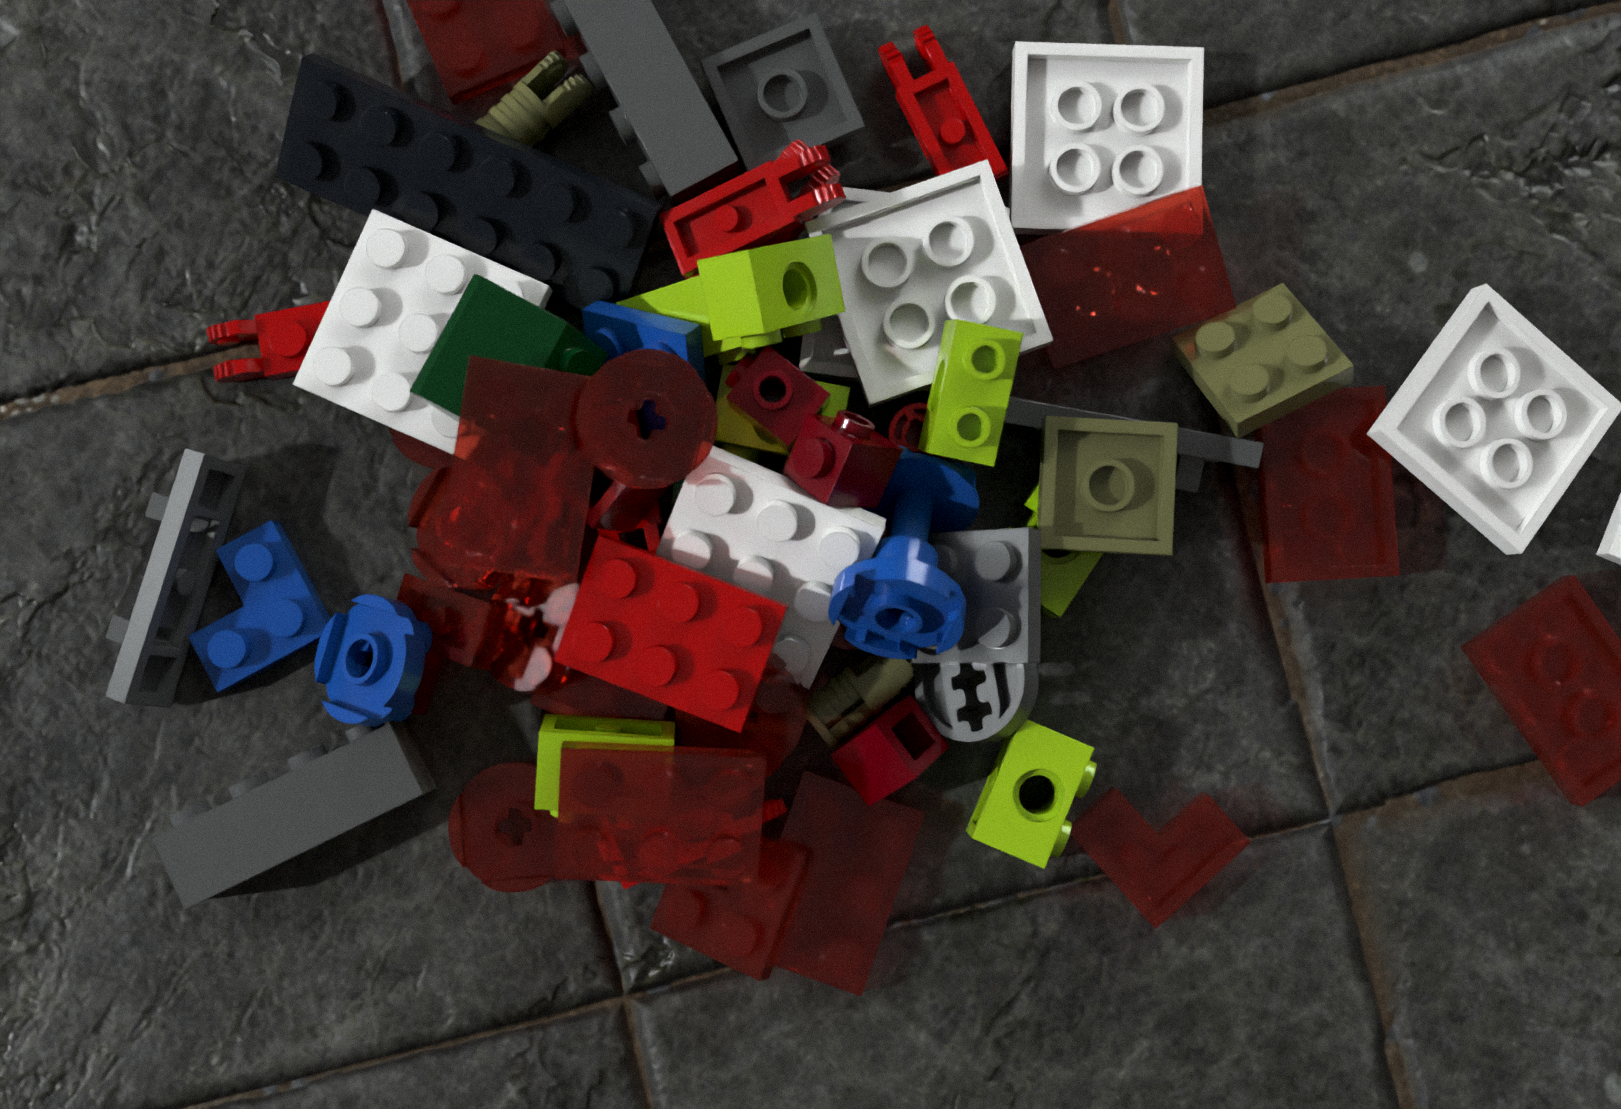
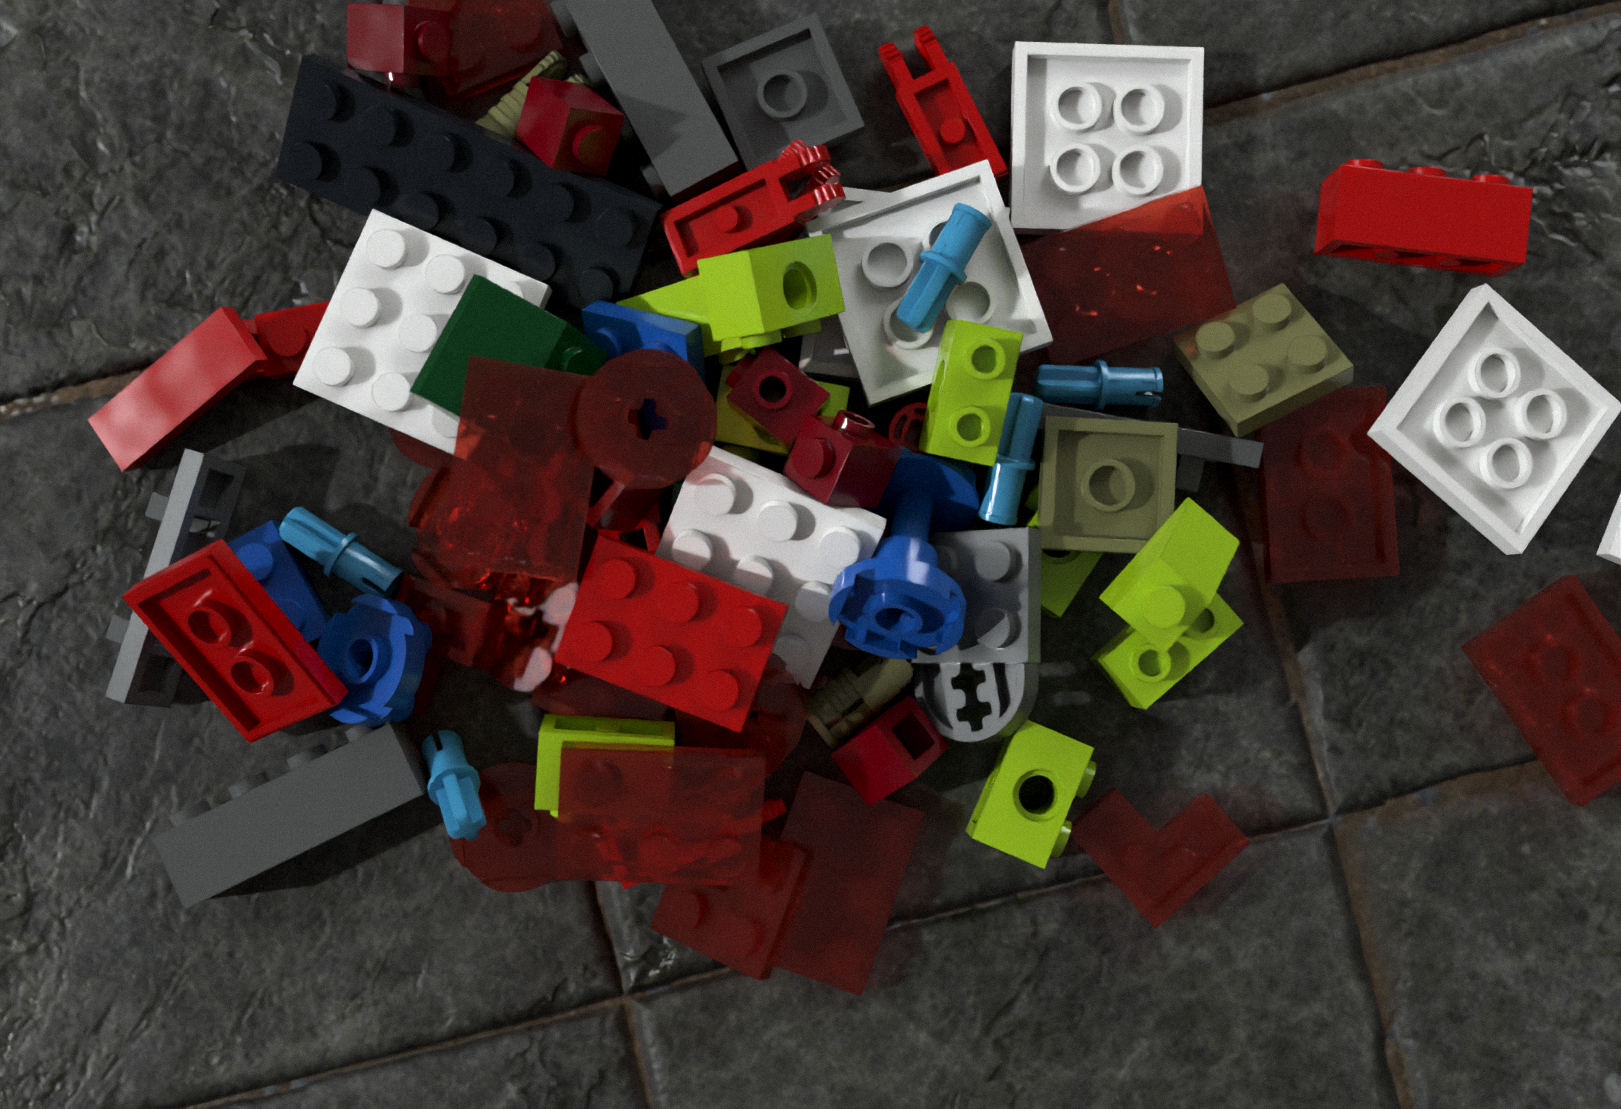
(178, 389): none -> red tile
(235, 642): none -> red tile
(340, 553): none -> dark azure axle
(398, 42): none -> dark red brick
(454, 786): none -> dark azure axle
(569, 126): none -> dark red brick
(942, 268): none -> dark azure axle
(1007, 477): none -> dark azure axle
(1098, 385): none -> dark azure axle
(1145, 673): none -> lime brick
(1173, 575): none -> lime slope
(1423, 219): none -> red brick

